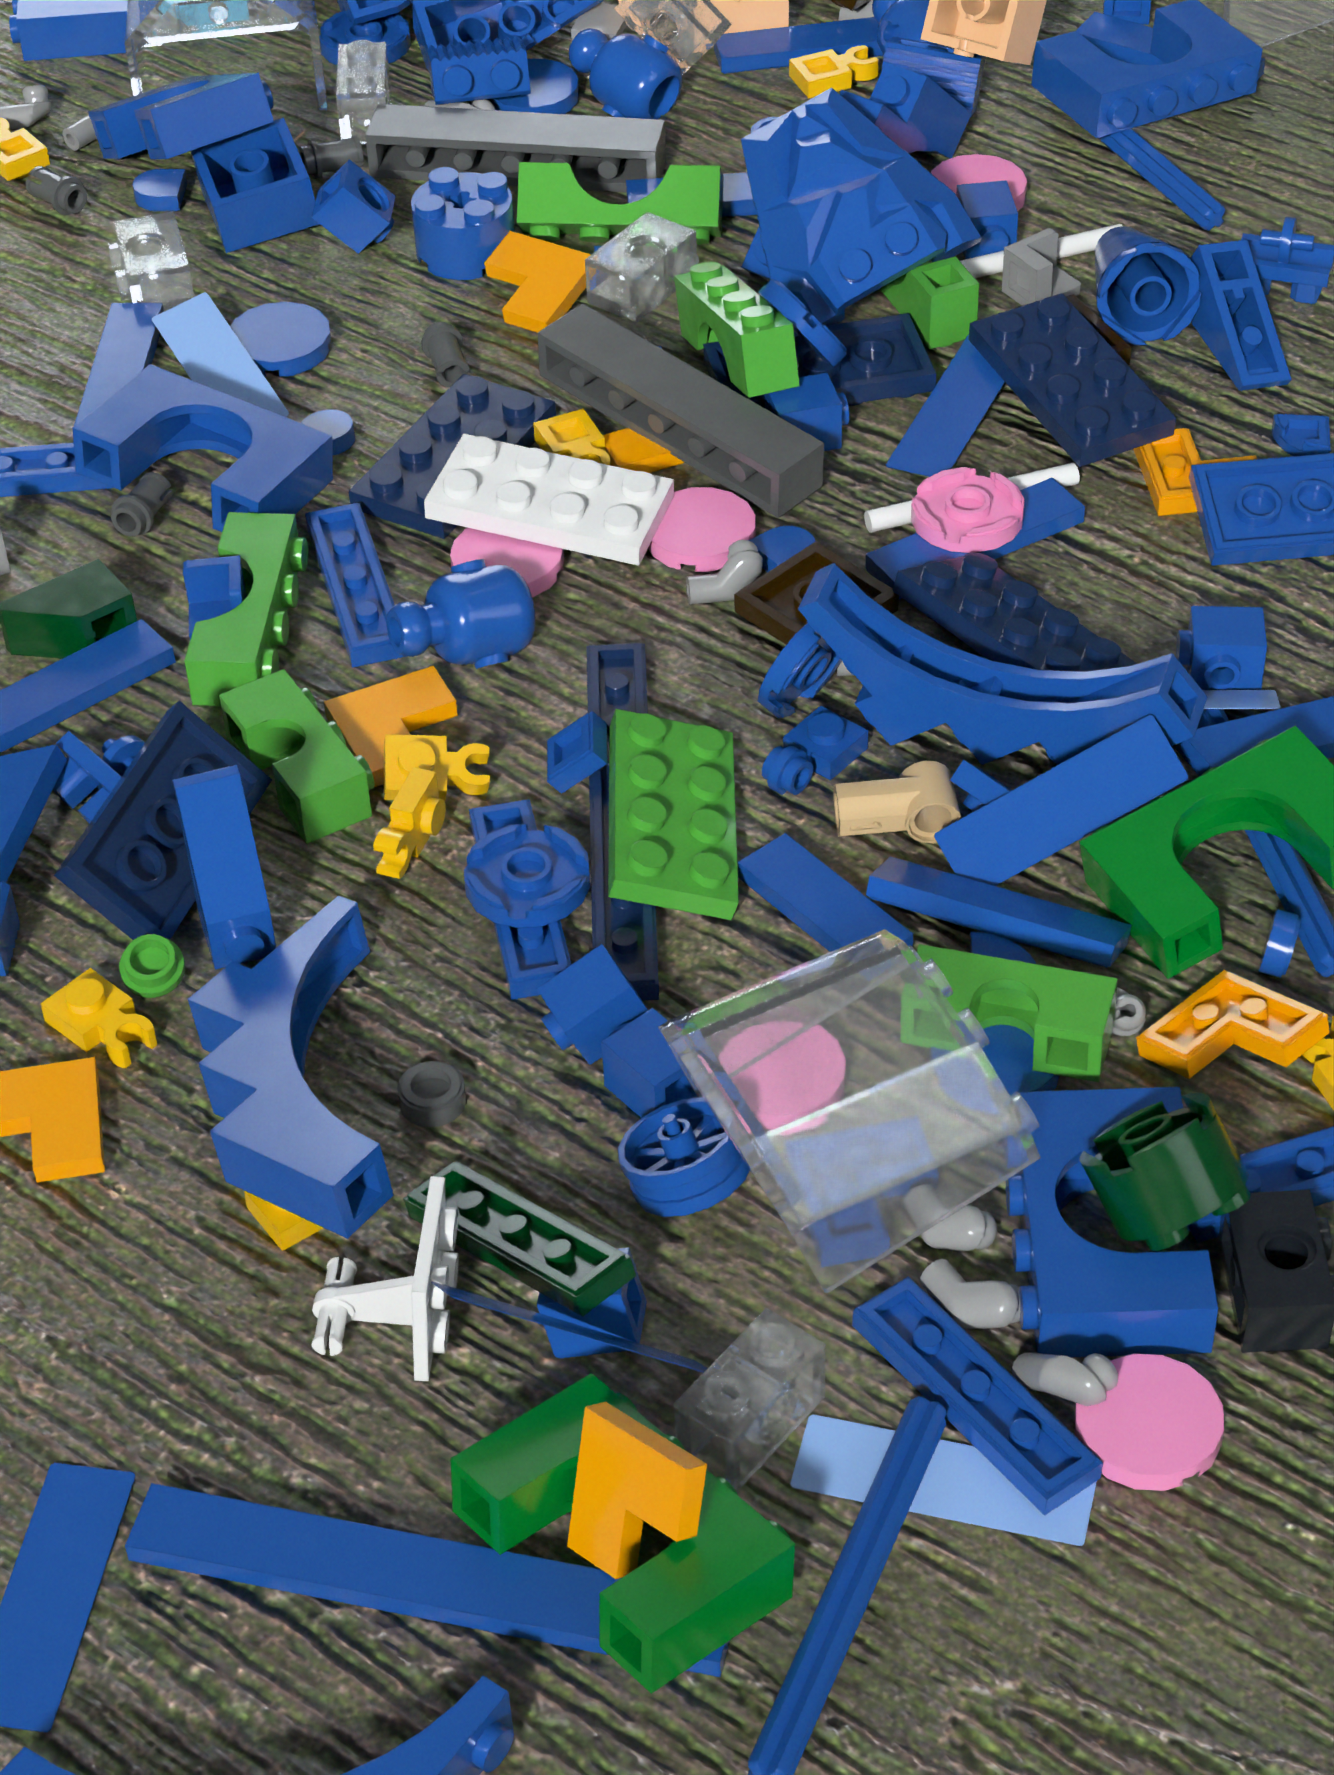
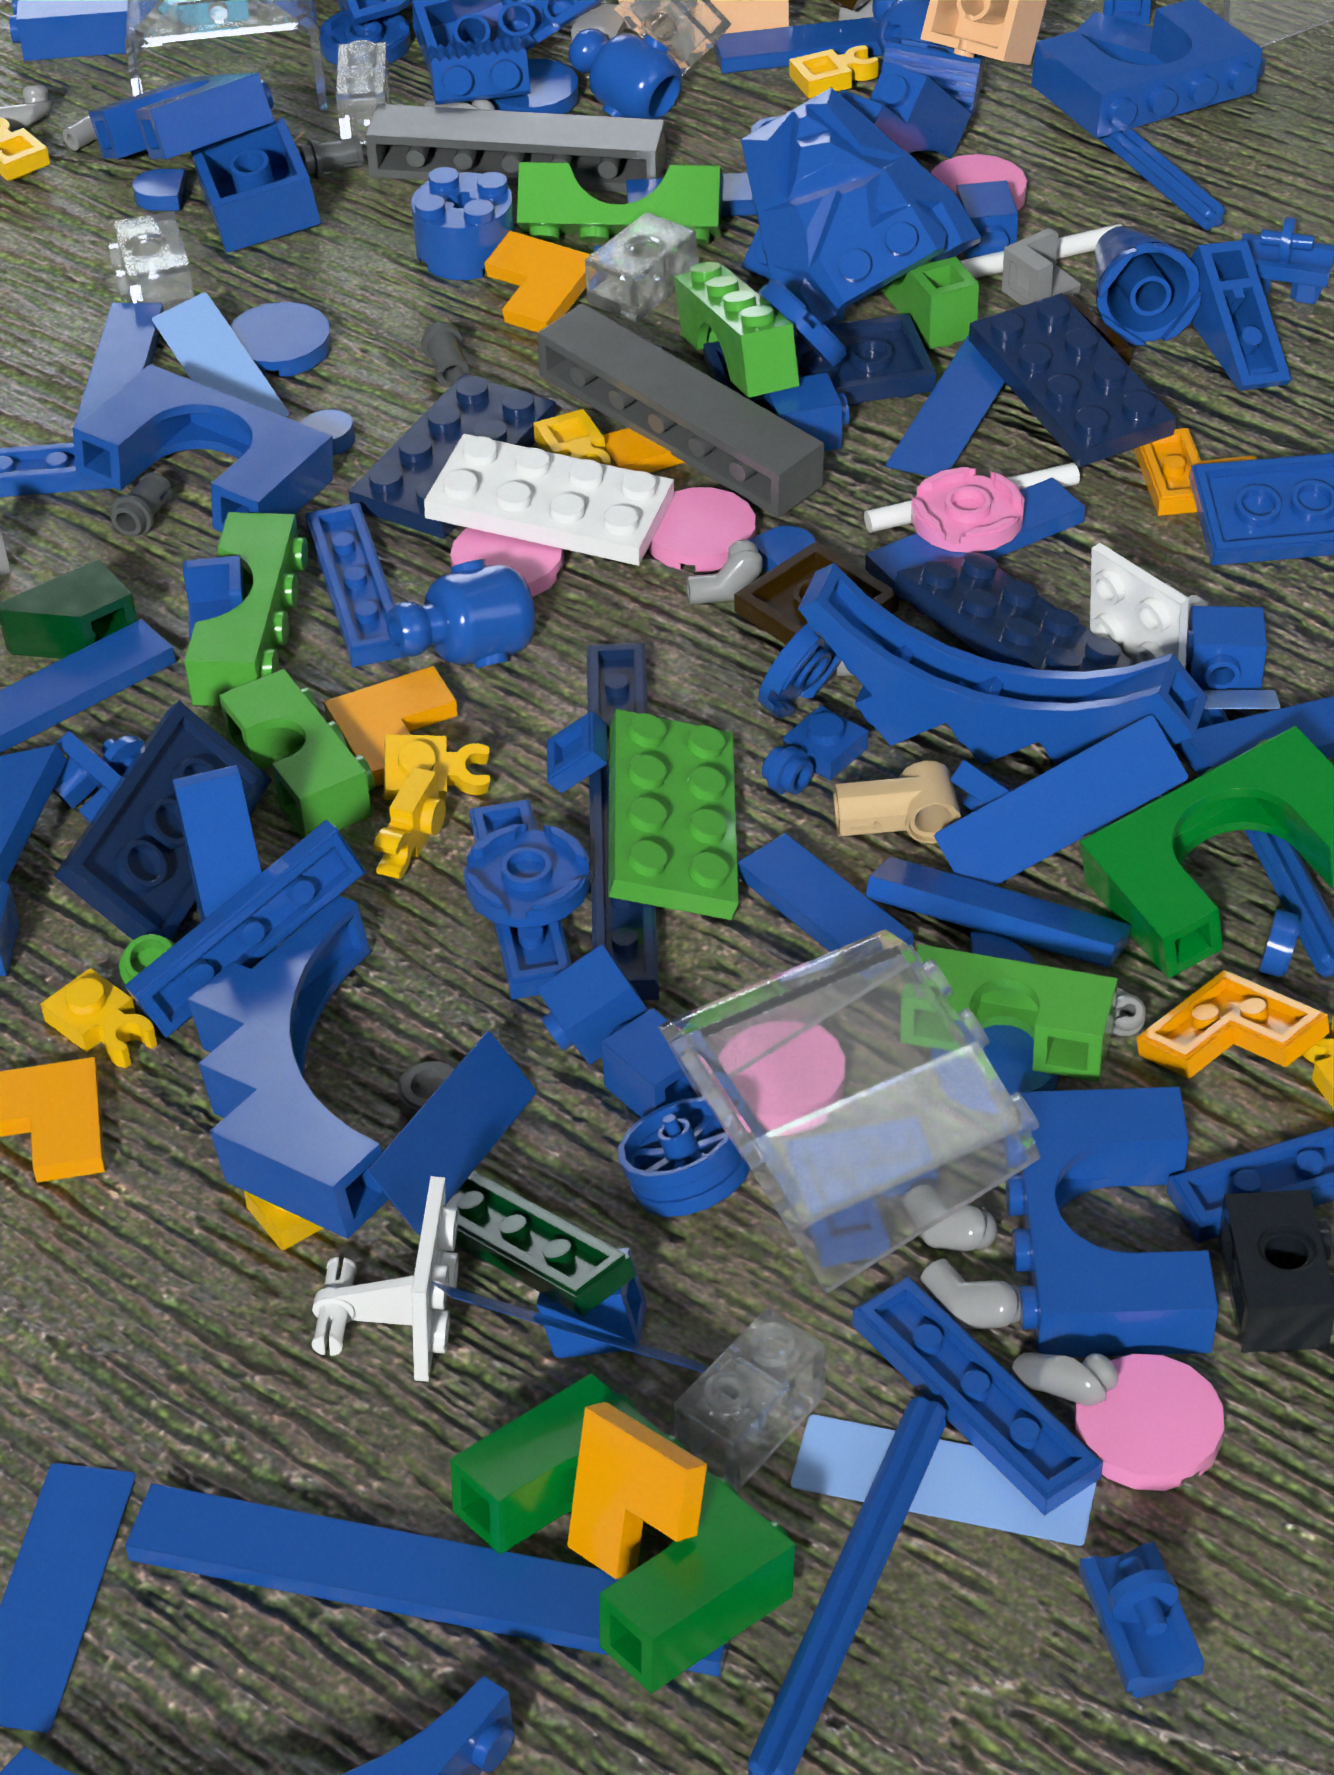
(64, 193): dark grey pin -> none
(247, 924): none -> blue tile
(354, 207): blue brick -> none
(453, 1129): none -> blue sticker
(1137, 608): none -> white plate
(1142, 1620): none -> blue hips
(1166, 1171): dark green brick -> none
(1302, 434): blue tile -> none

